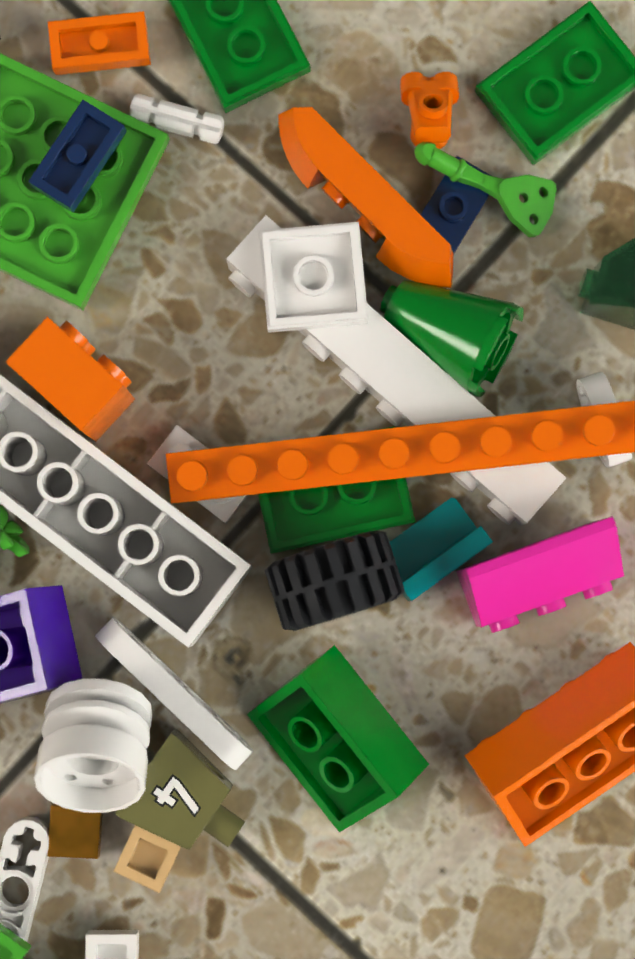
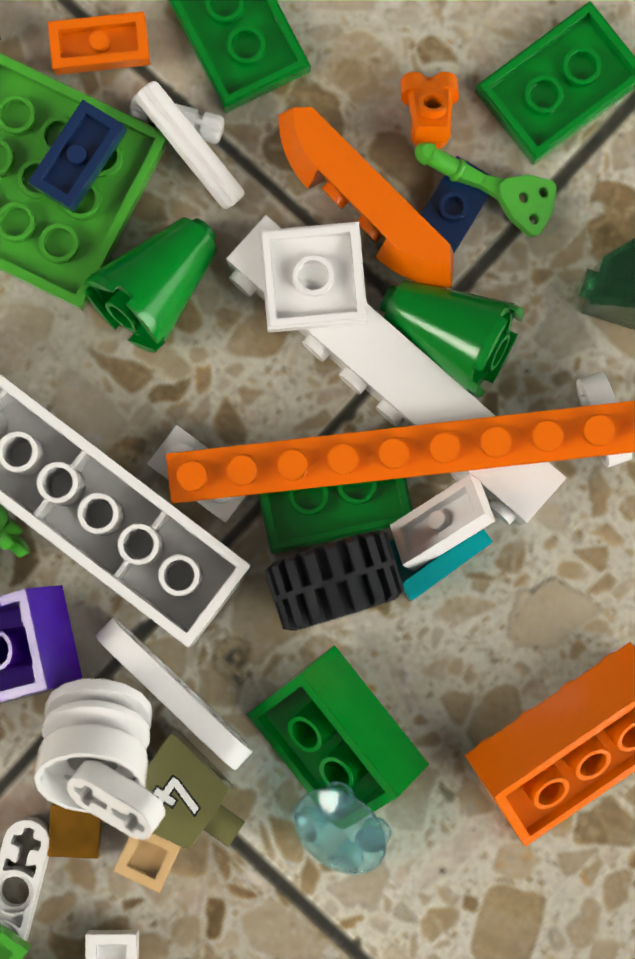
(64, 372): orange brick -> none
(116, 799): none -> white beam
(153, 282): none -> green cone
(189, 144): none -> white axle
(341, 830): none -> clear light blue dish
(442, 523): none -> white plate
(543, 574): dark pink slope -> none

